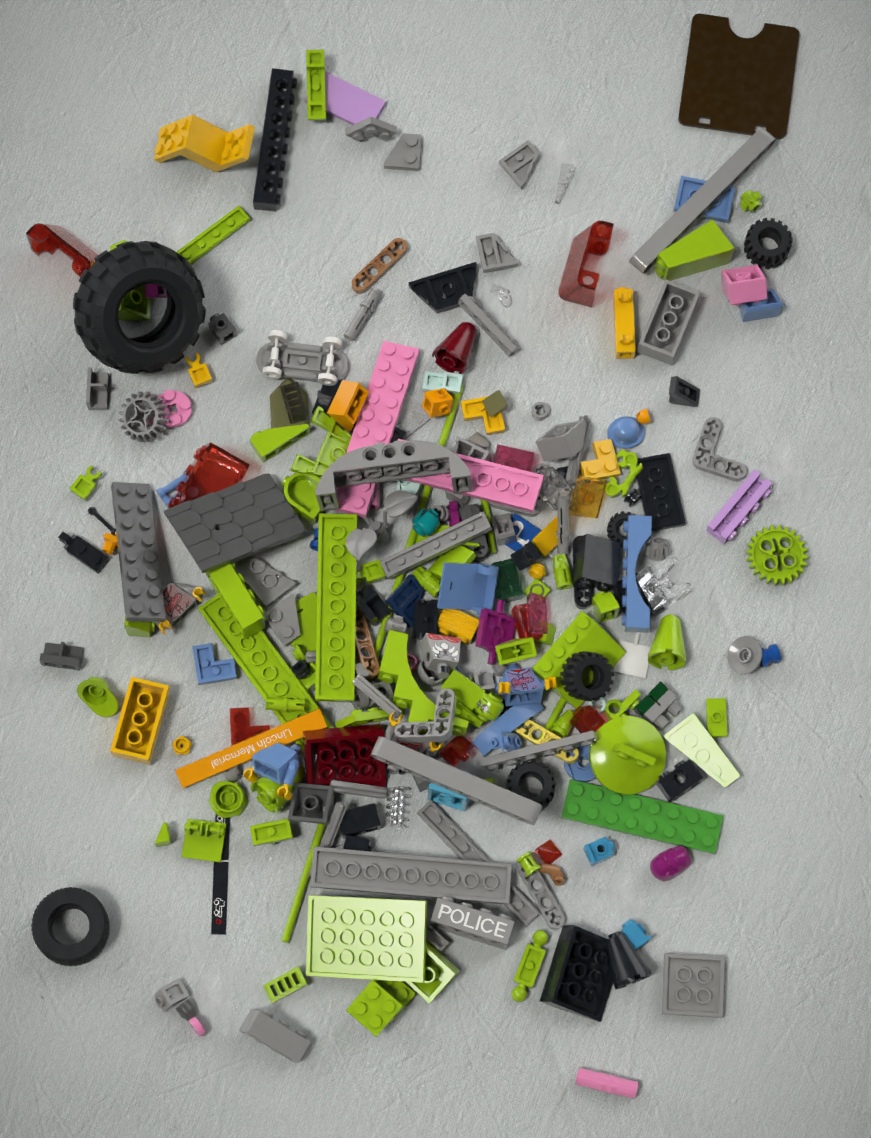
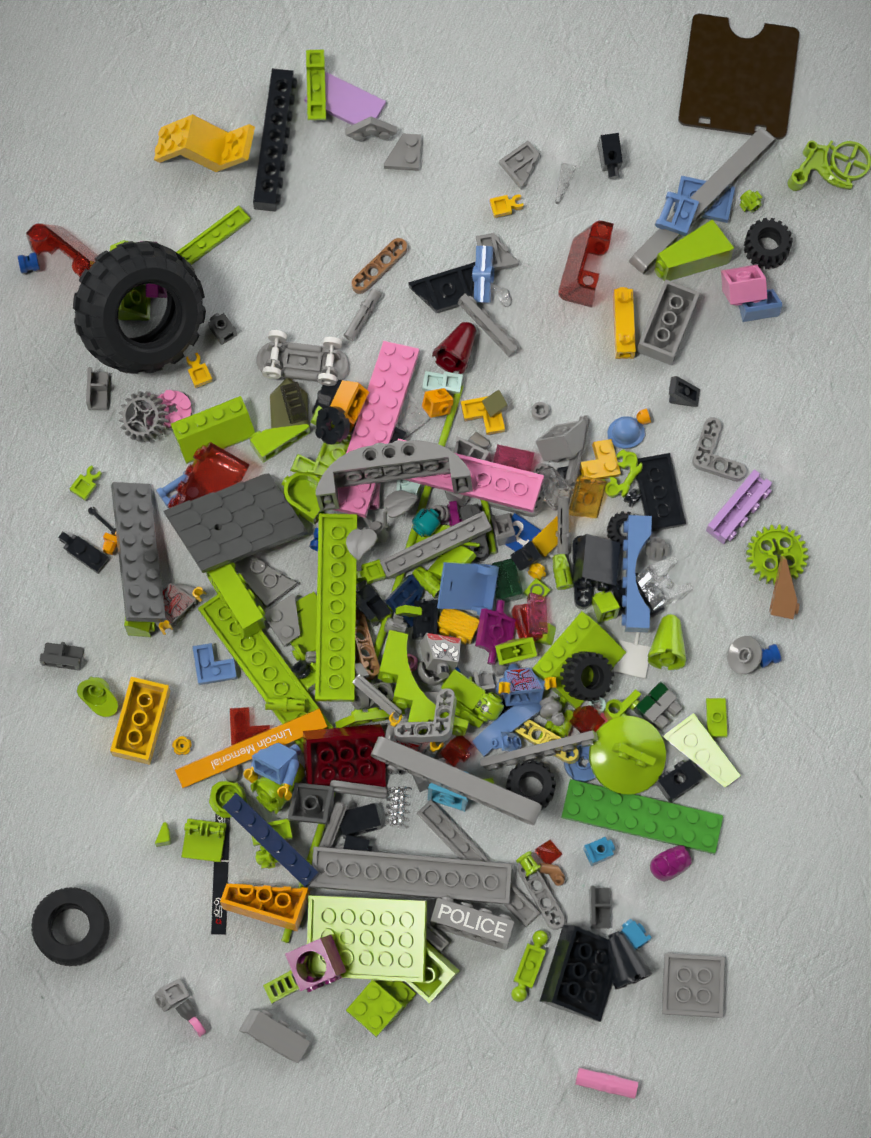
(28, 262): none -> blue wheel
(221, 425): none -> lime slope
(265, 859): none -> lime gear
(268, 904): none -> light orange wedge
(271, 840): none -> dark blue plate
(298, 963): none -> brick
(332, 415): none -> black plate
(407, 610): none -> lime tile
(483, 274): none -> medium blue piece
(503, 206): none -> yellow plate
(551, 711): none -> light grey animal
(599, 908): none -> dark grey panel
(608, 149): none -> black torso
(682, 217): none -> medium blue plate
(784, 597): none -> medium nougat slope
(817, 160): none -> lime piece

